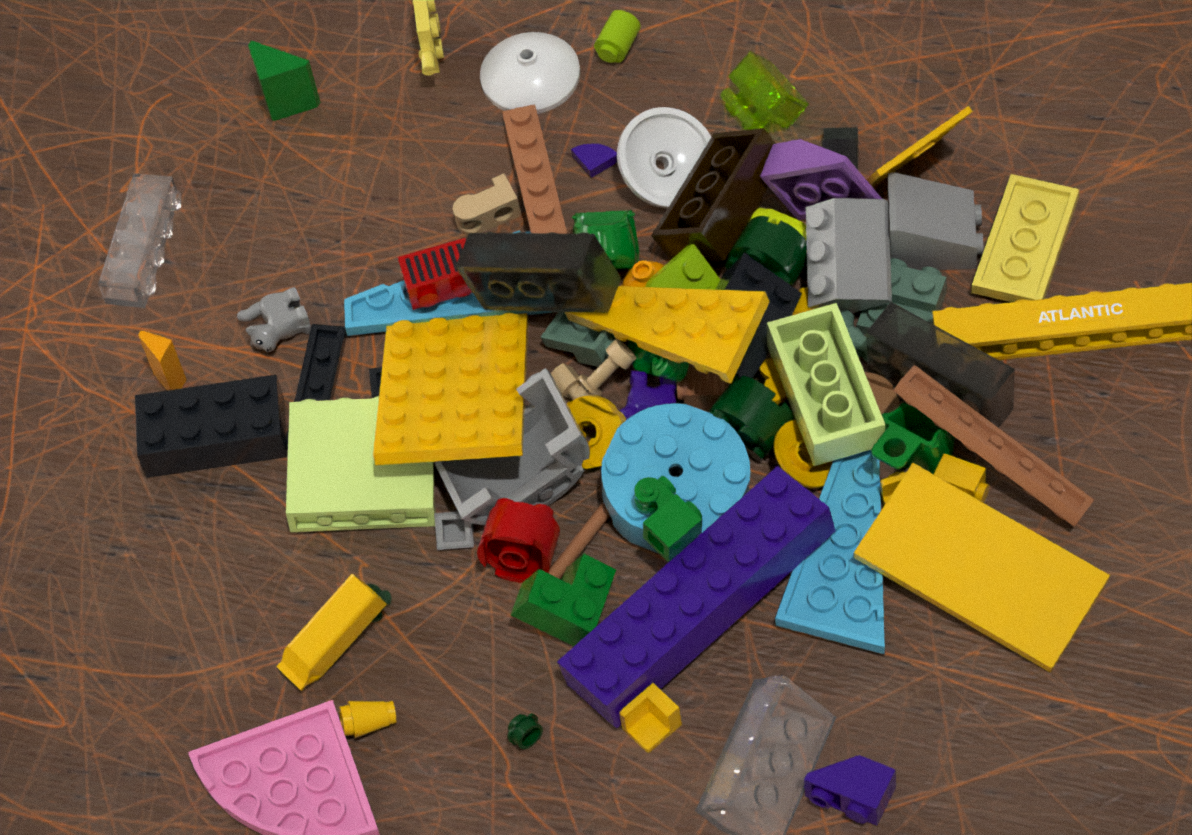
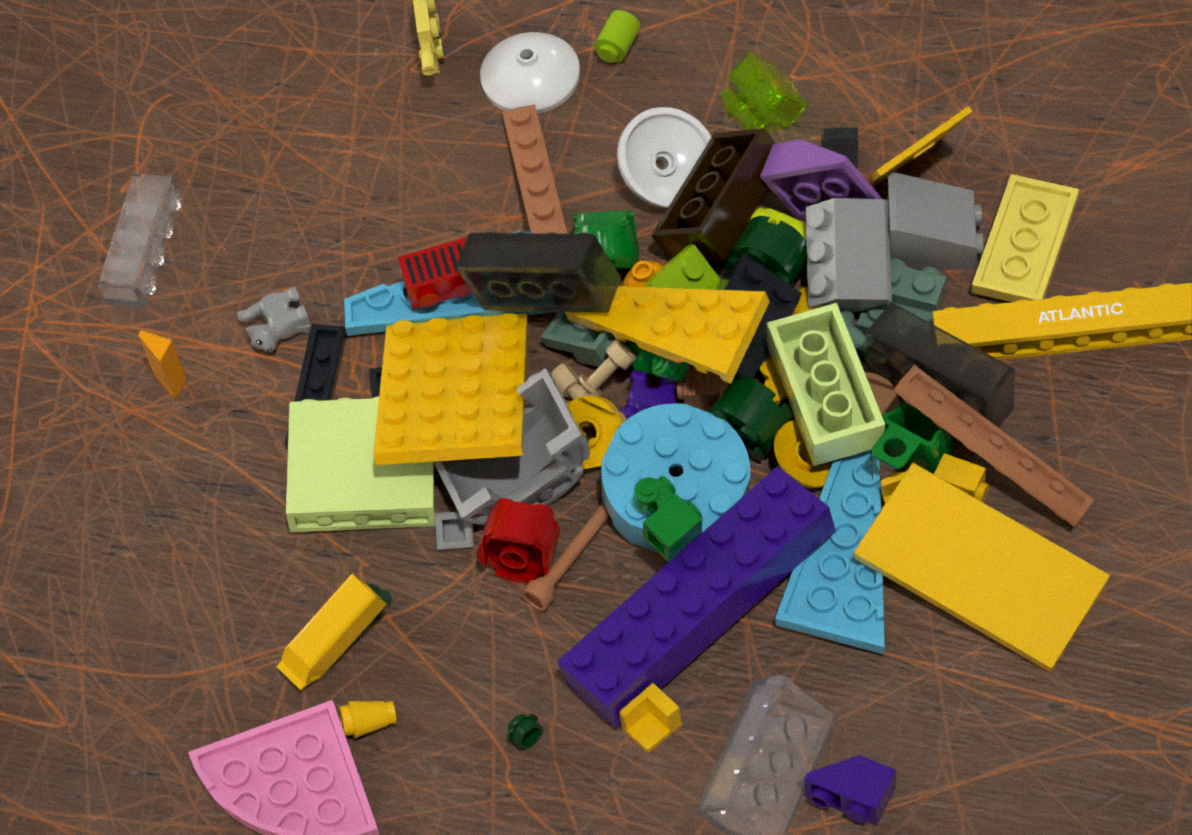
(210, 426): black brick -> none
(284, 81): green slope -> none
(487, 208): tan leg -> none
(565, 606): green brick -> none
(594, 157): dark purple tile -> none

